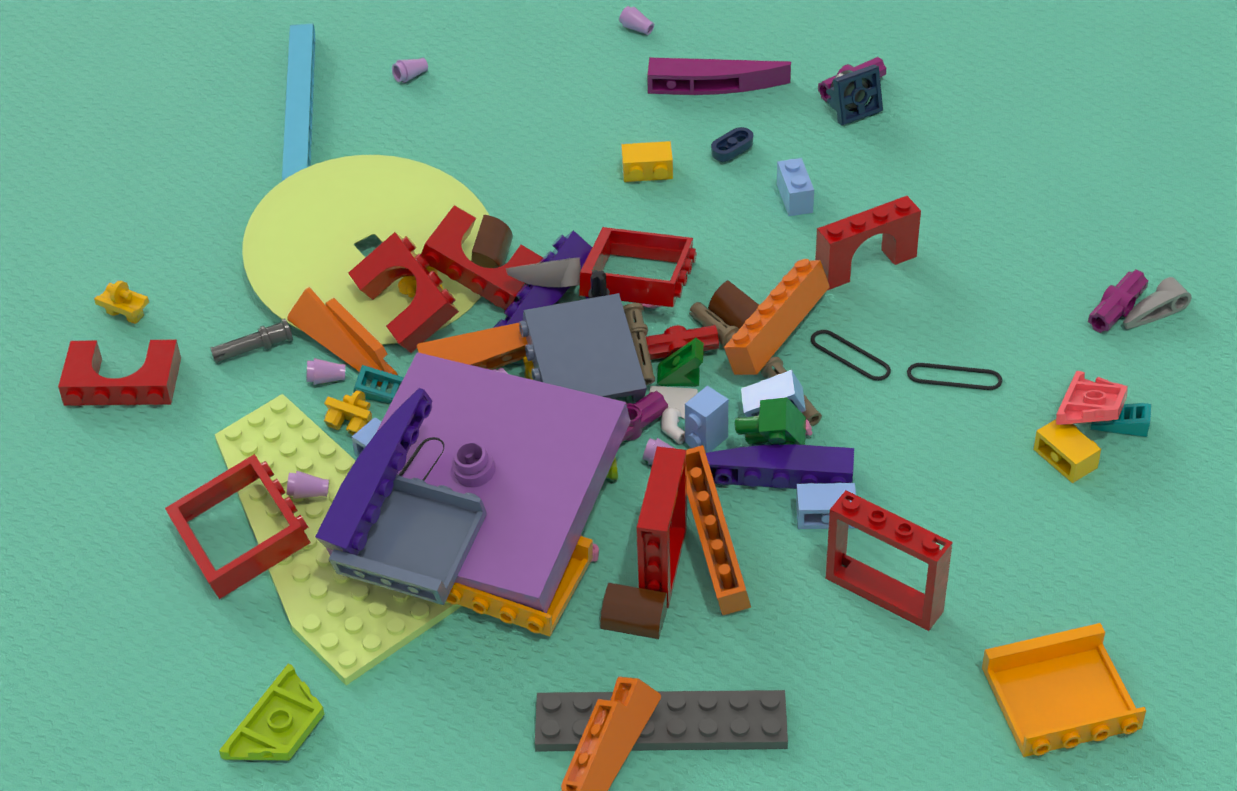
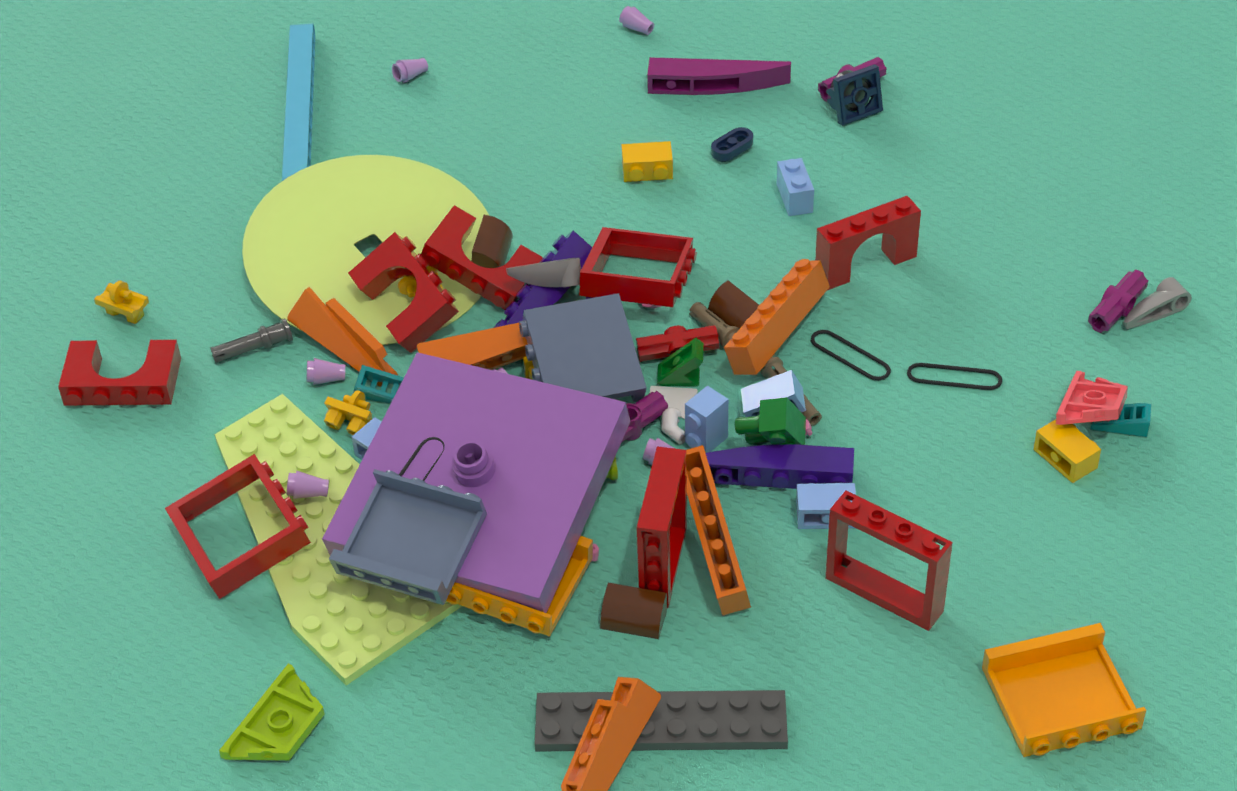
(372, 477): dark purple slope -> none
(598, 285): black axle -> none
(638, 332): dark tan pin -> none

